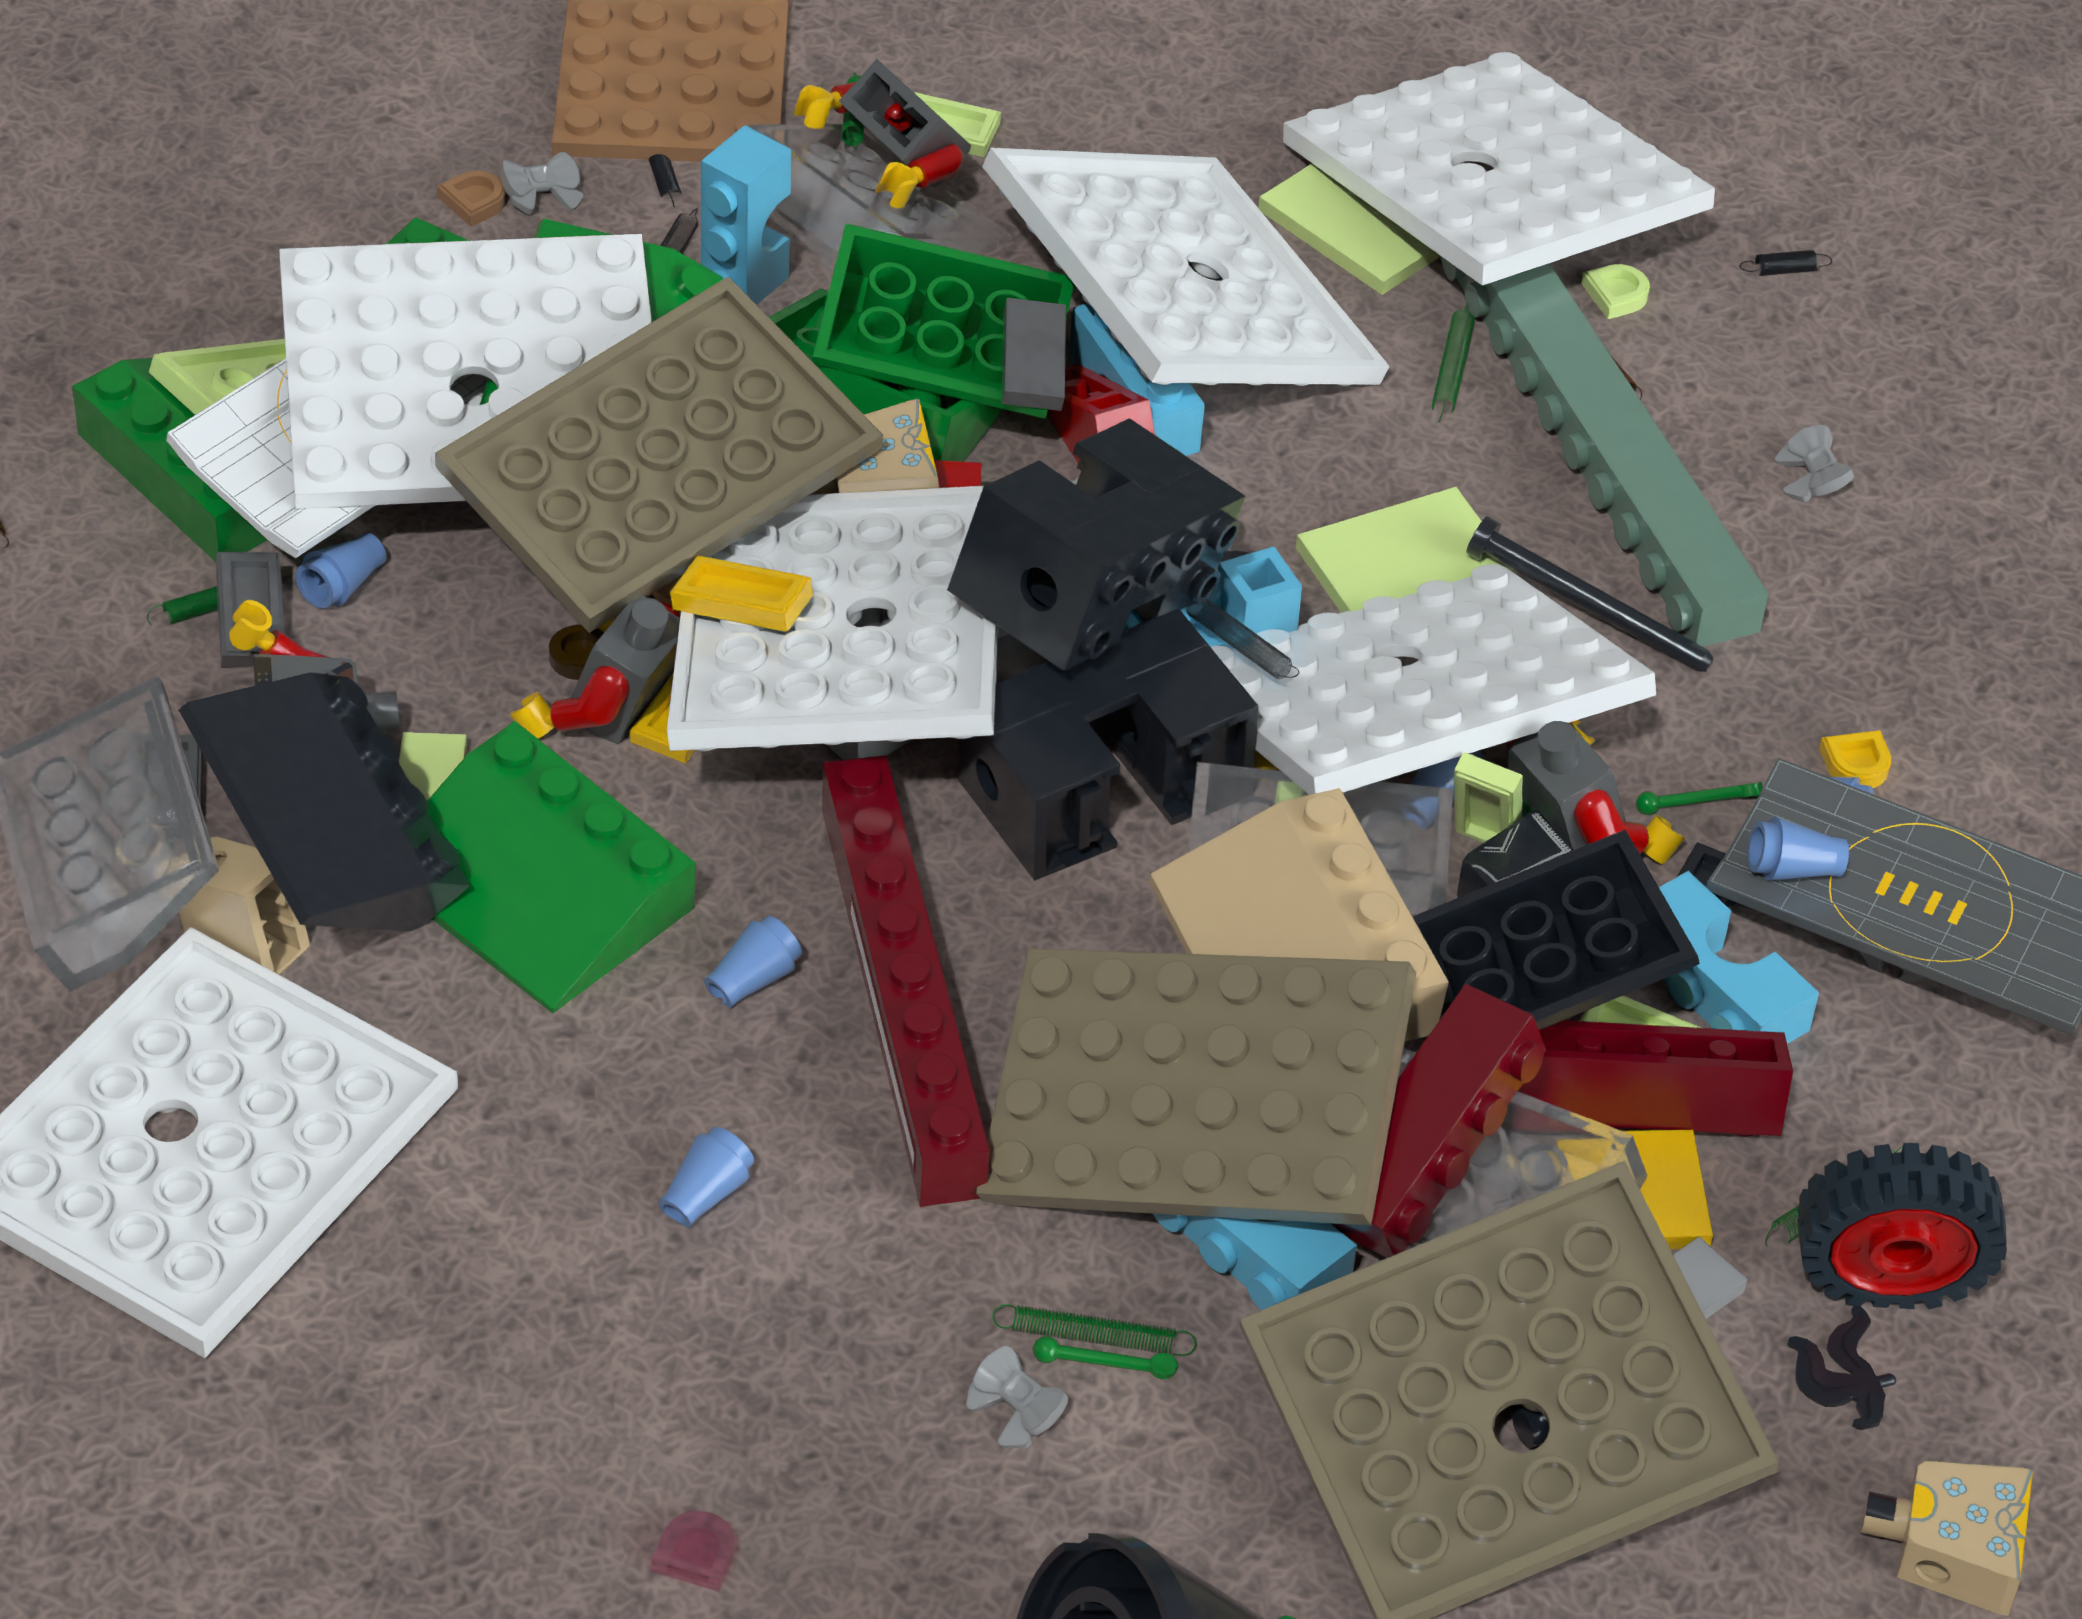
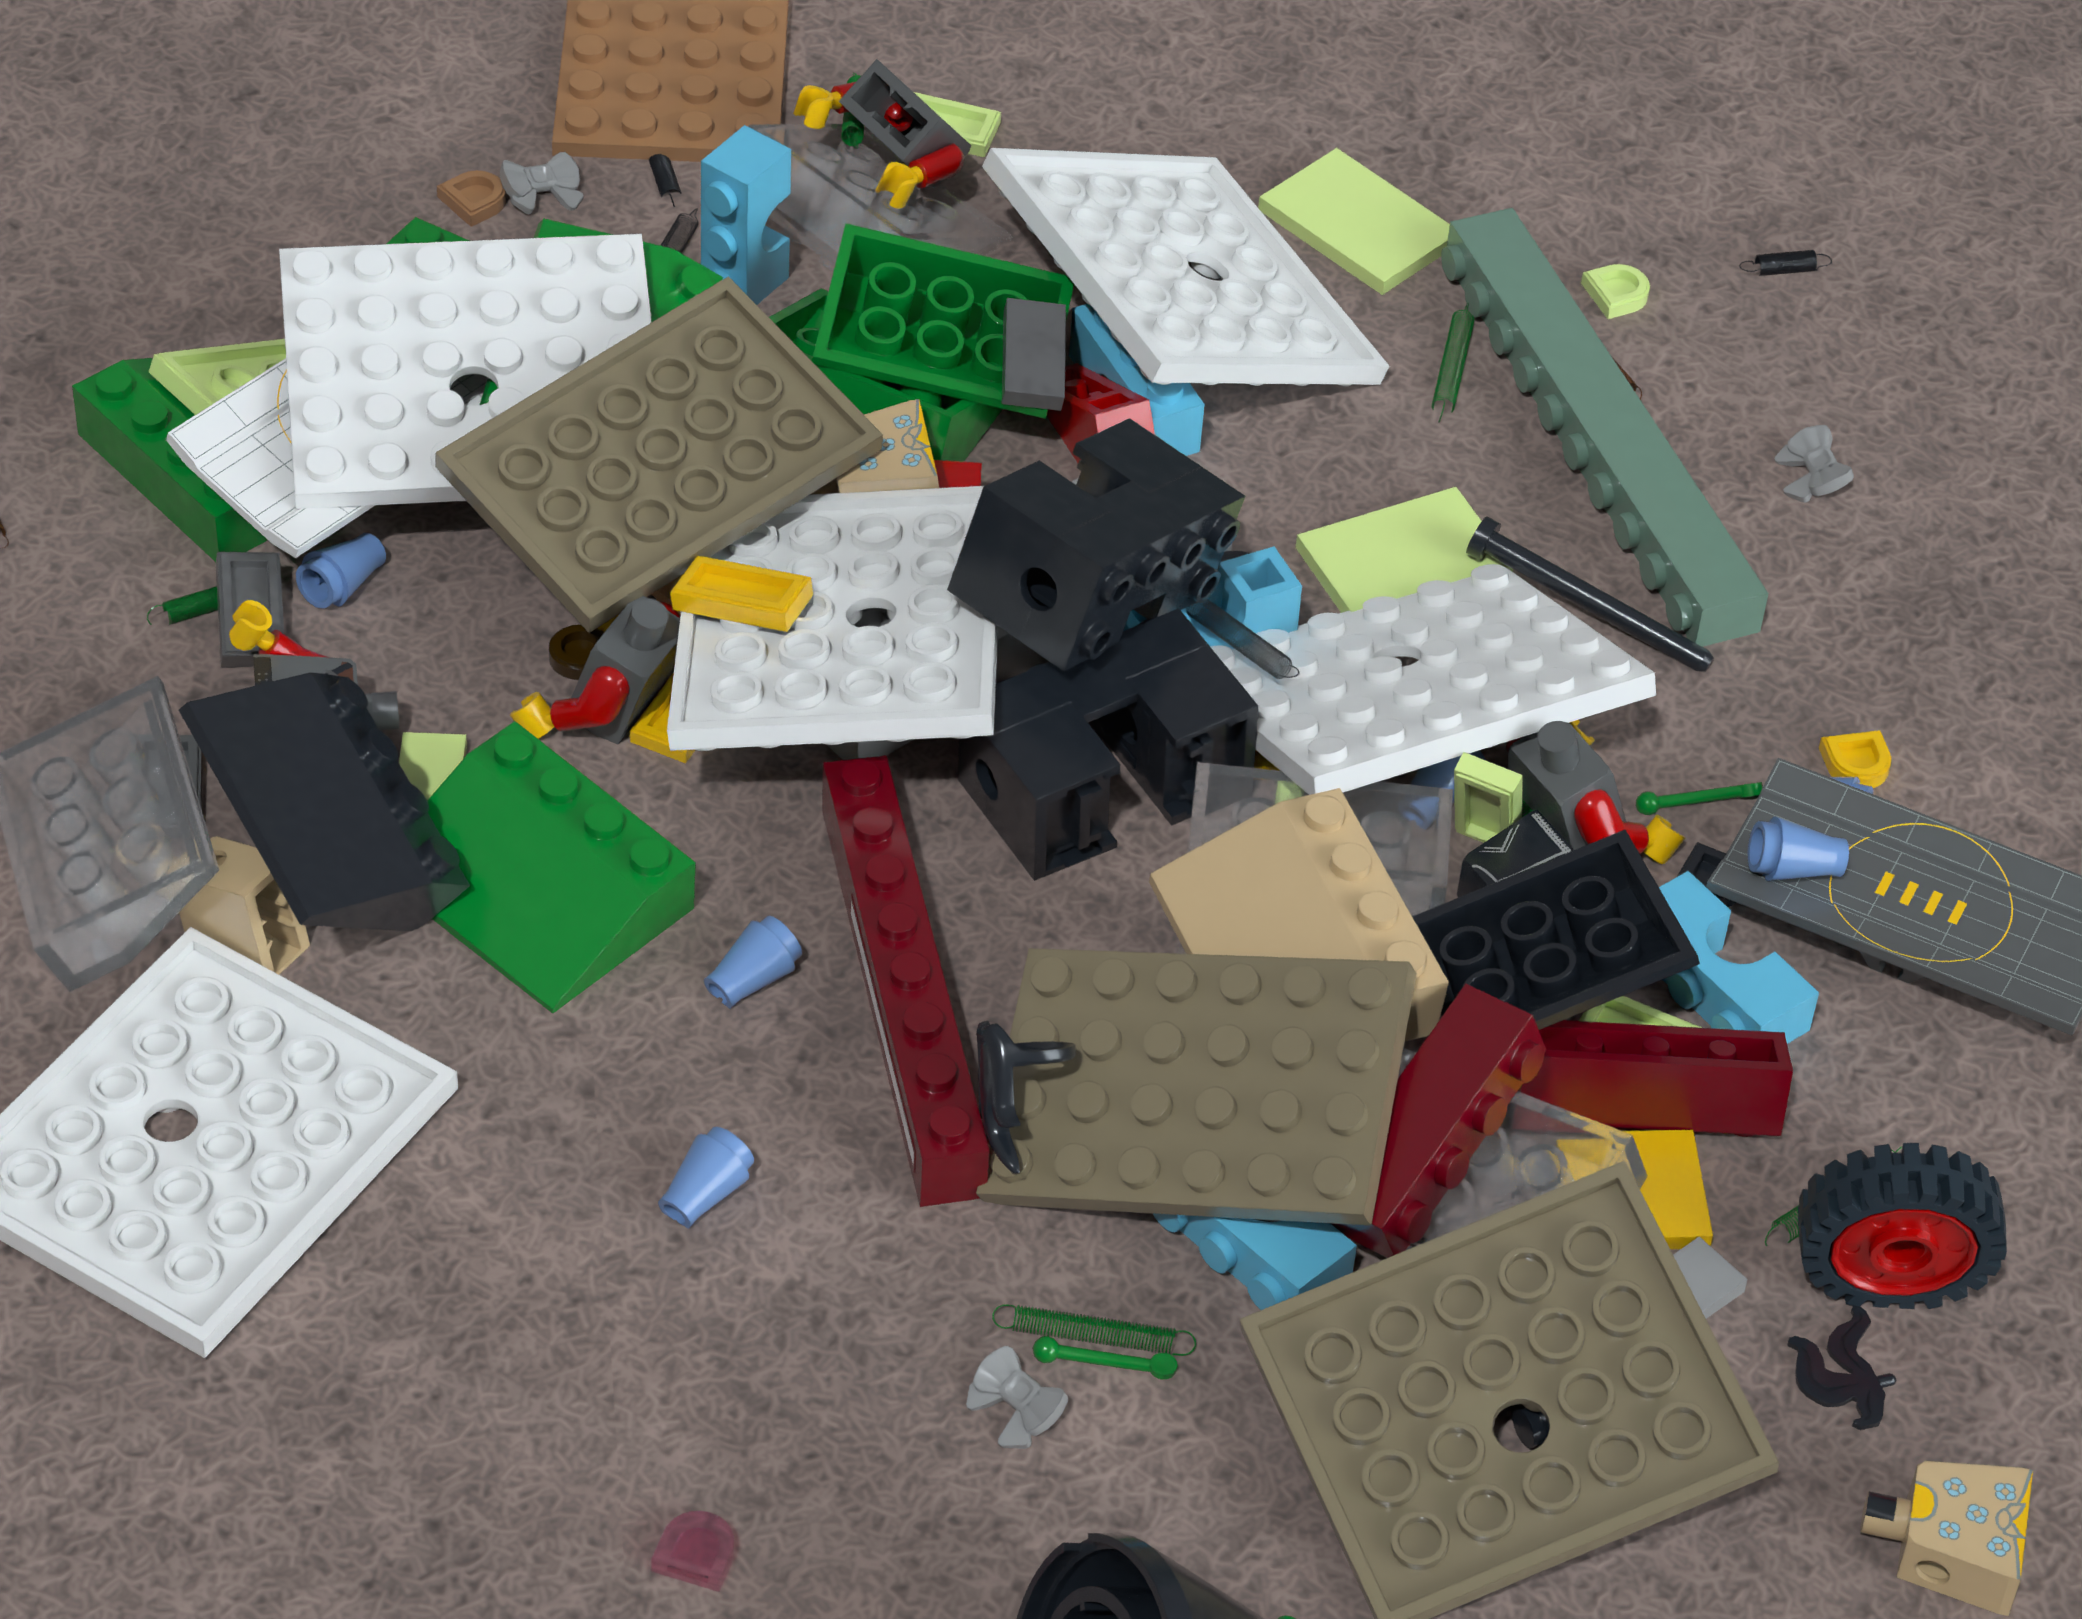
(996, 1087): none -> black piece
(1558, 176): white plate -> none

